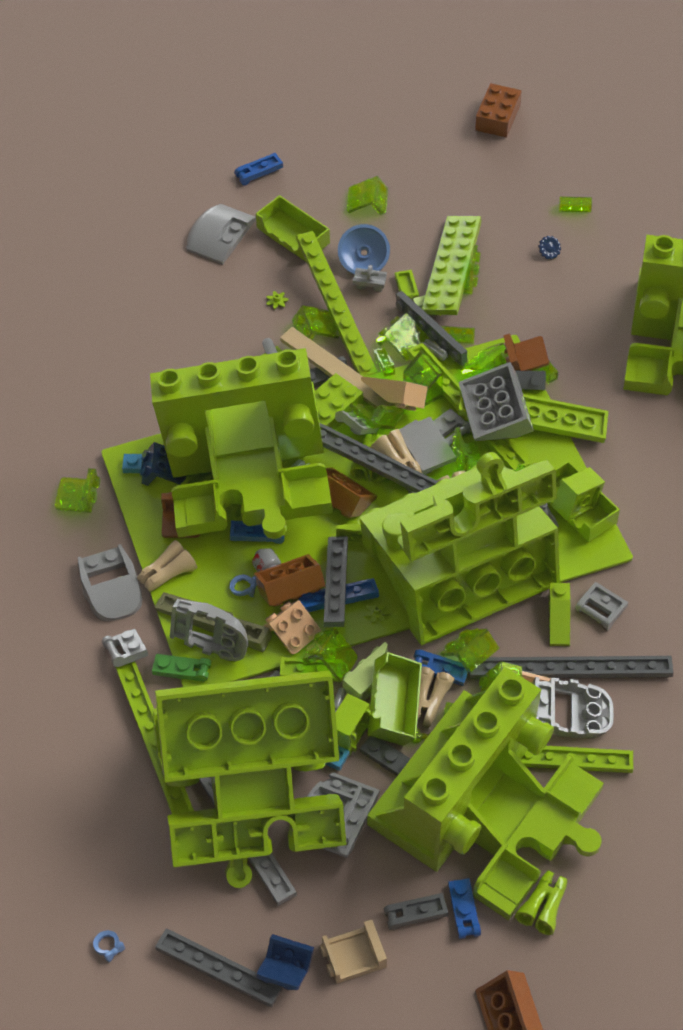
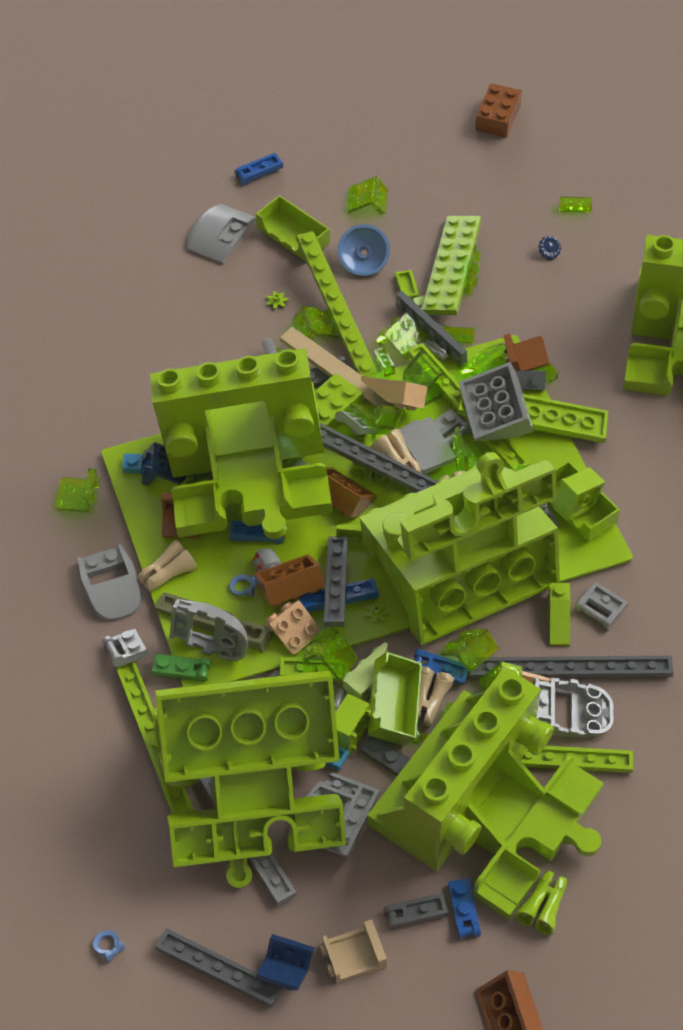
(369, 278): light grey hips -> none

